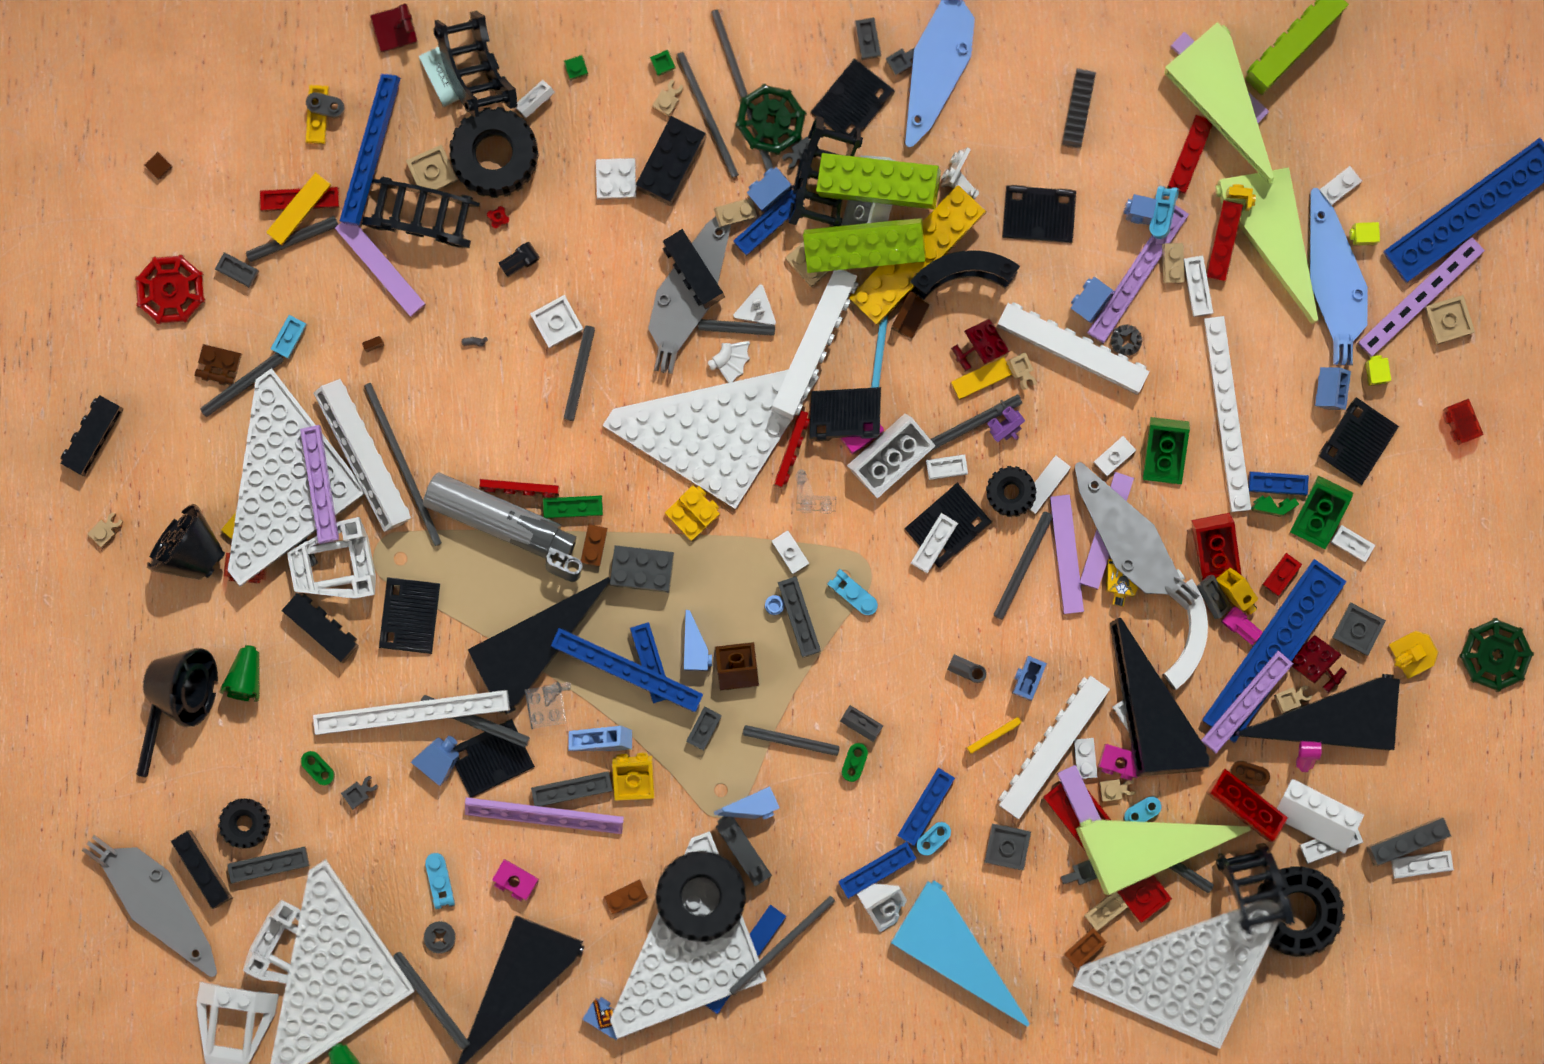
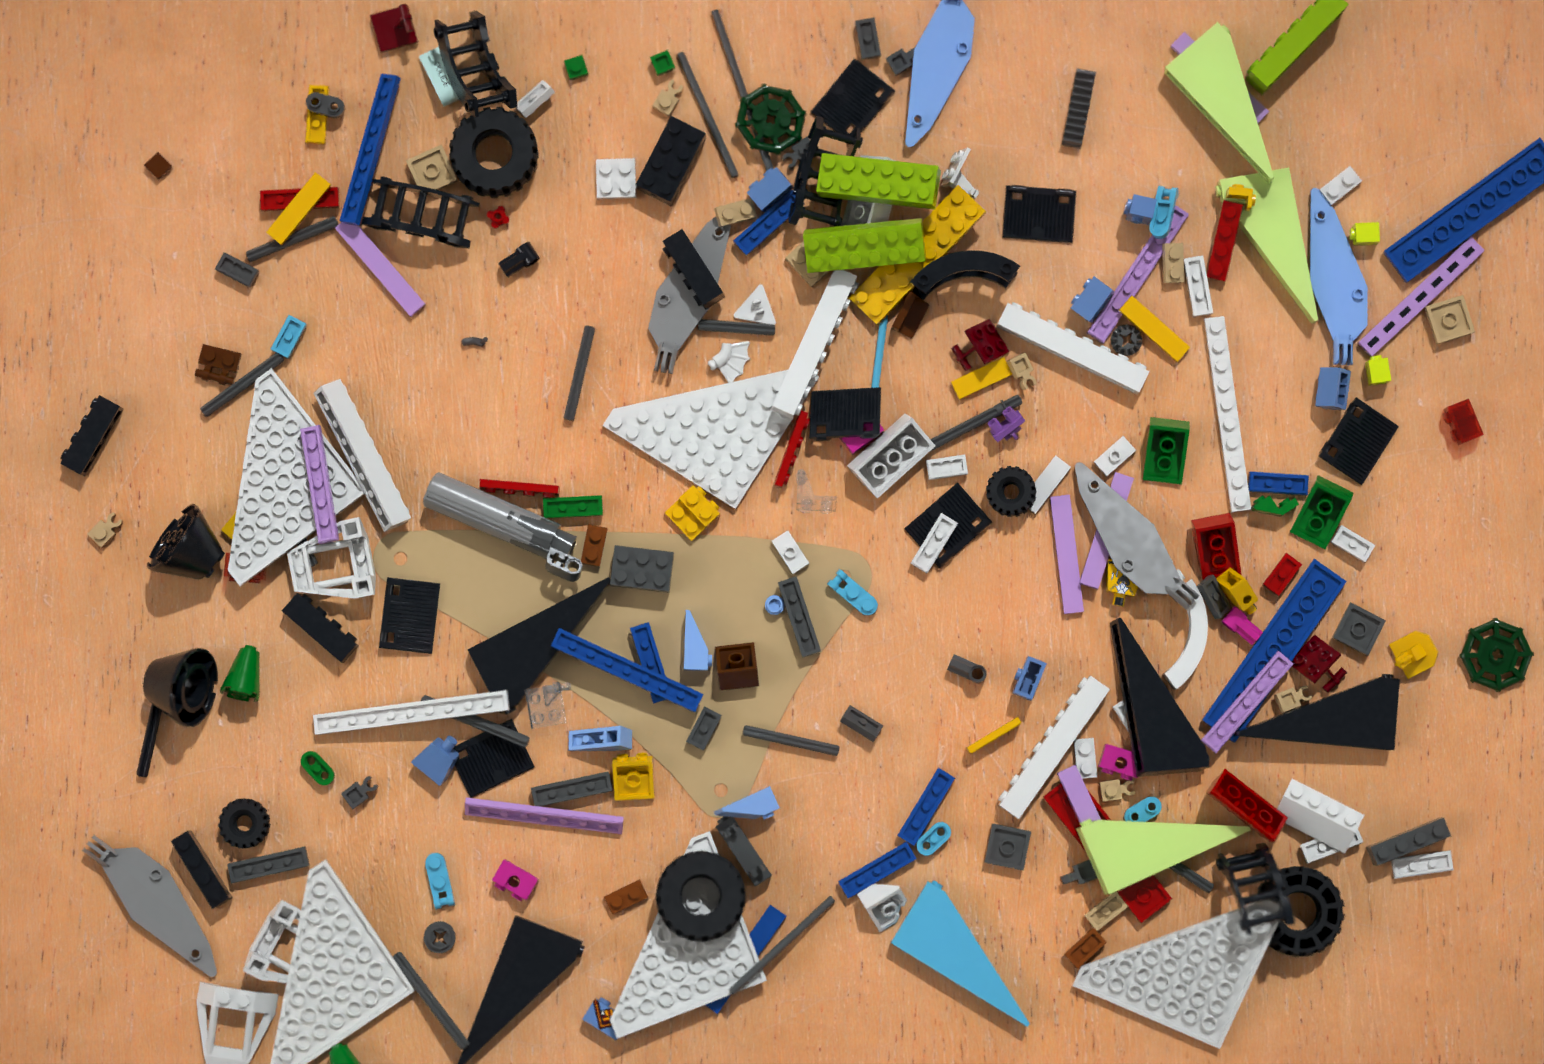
(164, 299): red plate -> none
(373, 343): reddish brown tile -> none
(402, 463): dark grey piece -> none
(556, 321): white plate -> none
(854, 762): green plate -> none
(1023, 565): dark grey axle -> none
(1154, 328): none -> yellow tile
(1190, 154): red plate -> none
(1249, 773): reddish brown plate -> none
(1307, 755): dark pink piece -> none

